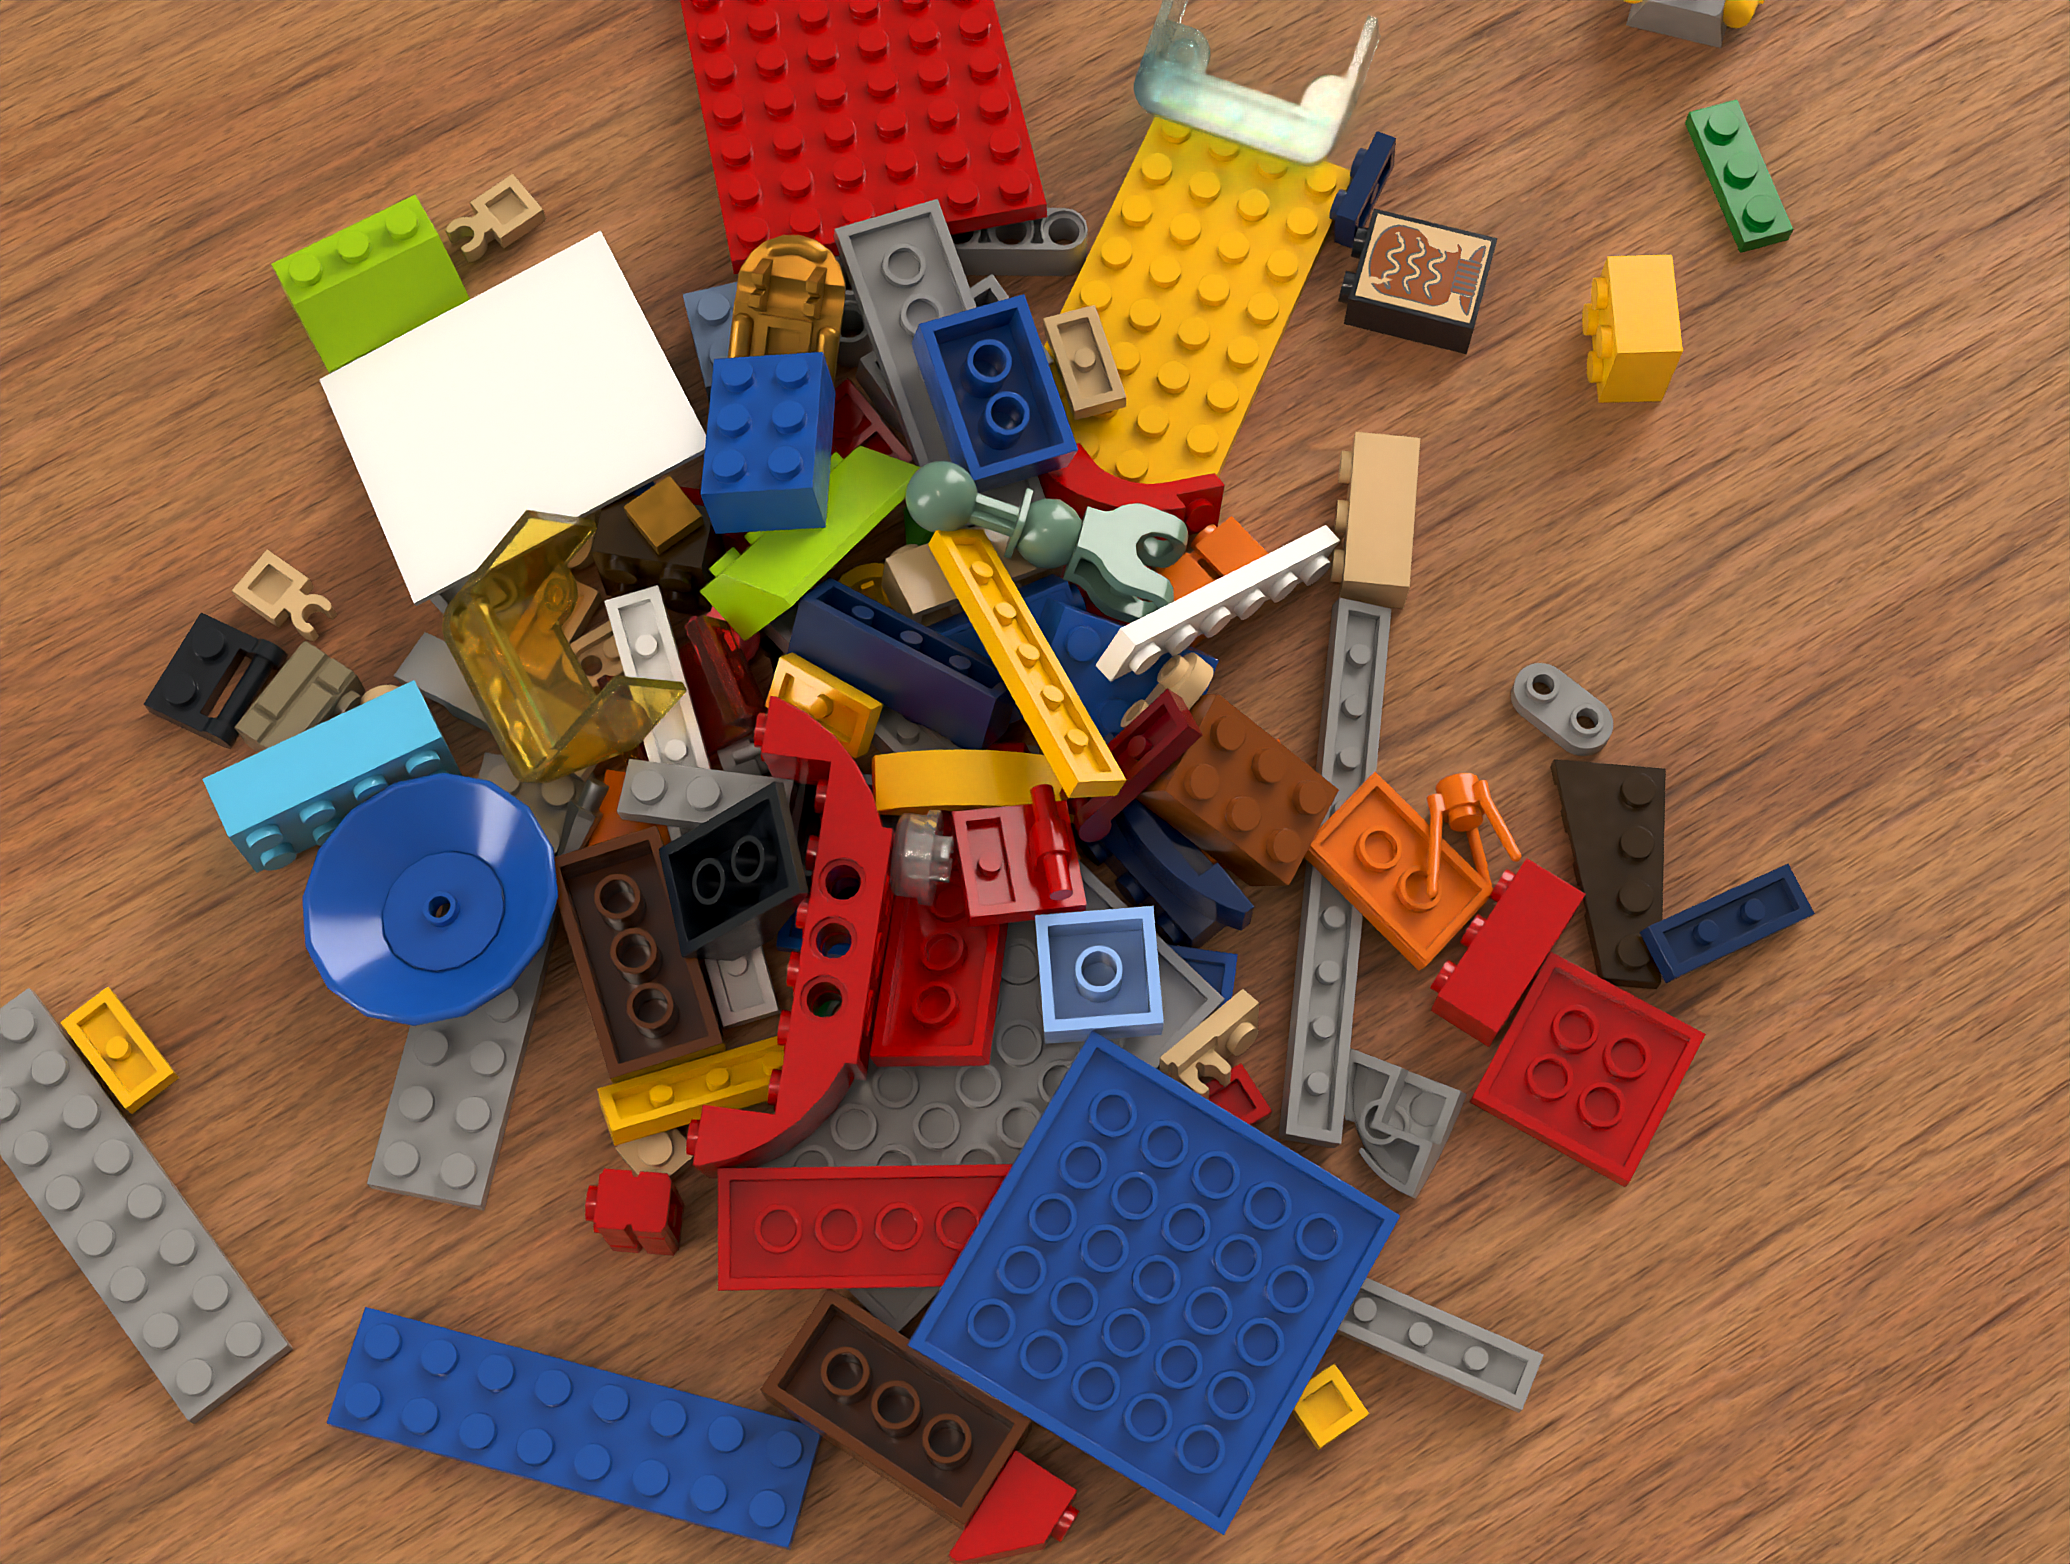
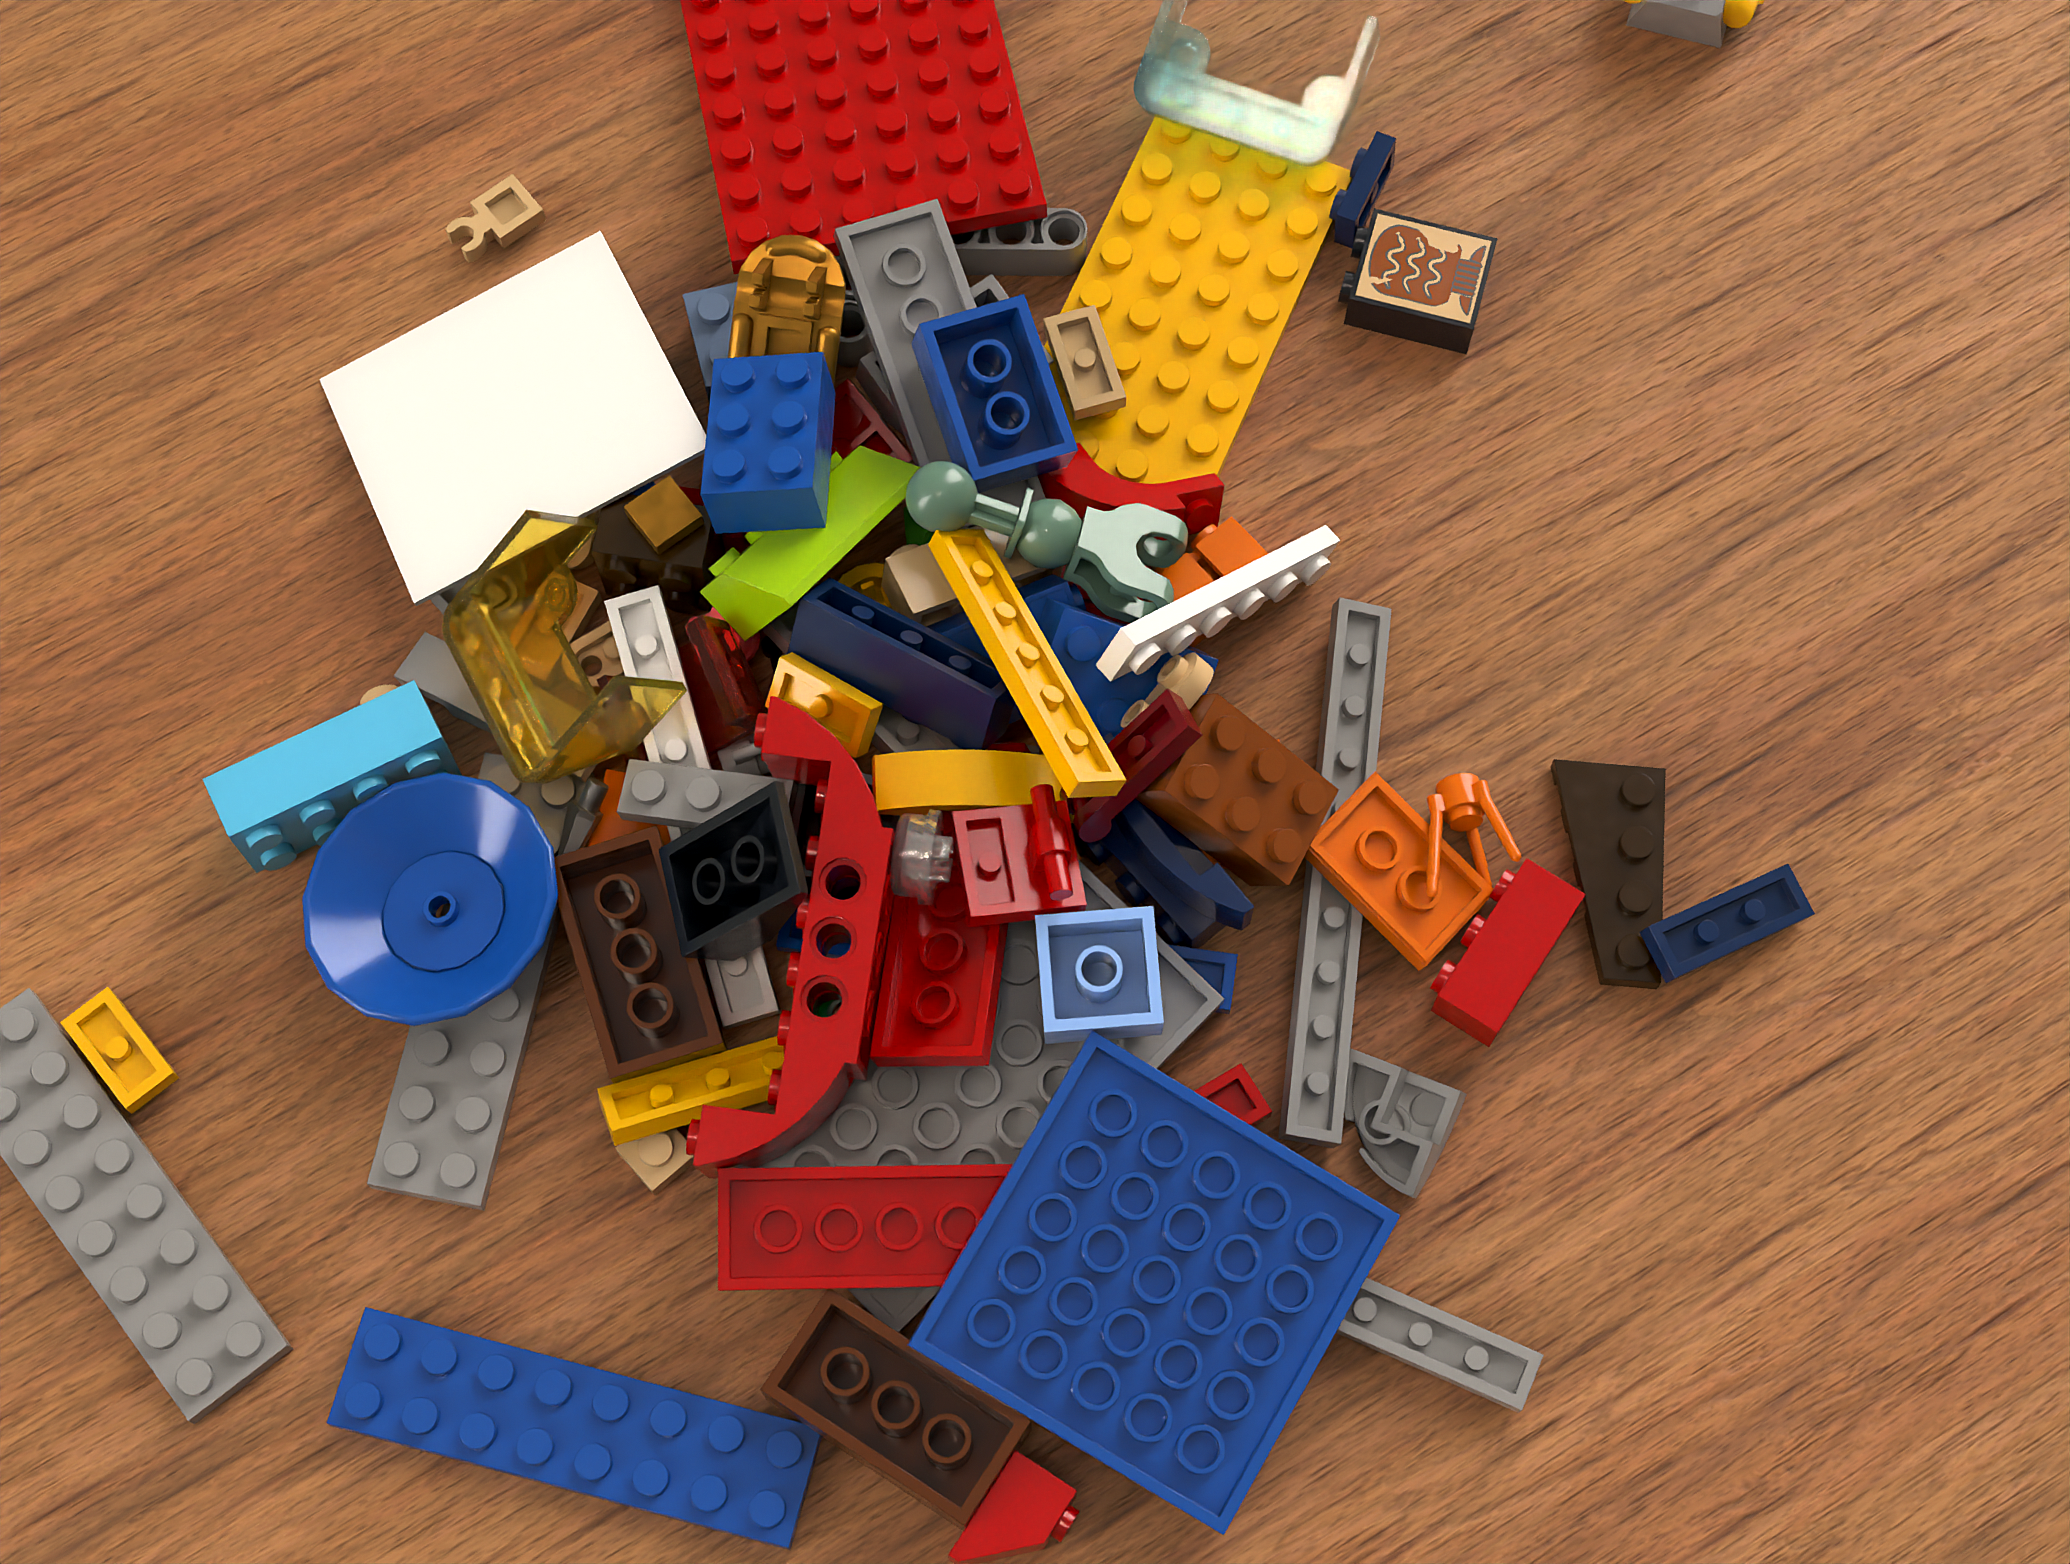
(202, 672): black plate -> none
(281, 592): tan plate -> none
(300, 697): dark tan brick -> none
(371, 283): lime slope -> none
(636, 1211): red brick -> none
(1207, 1046): tan plate -> none
(1328, 1407): yellow plate -> none
(1376, 519): tan brick -> none
(1557, 711): light grey plate -> none
(1587, 1069): red plate -> none
(1633, 328): yellow brick -> none
(1738, 176): plate -> none

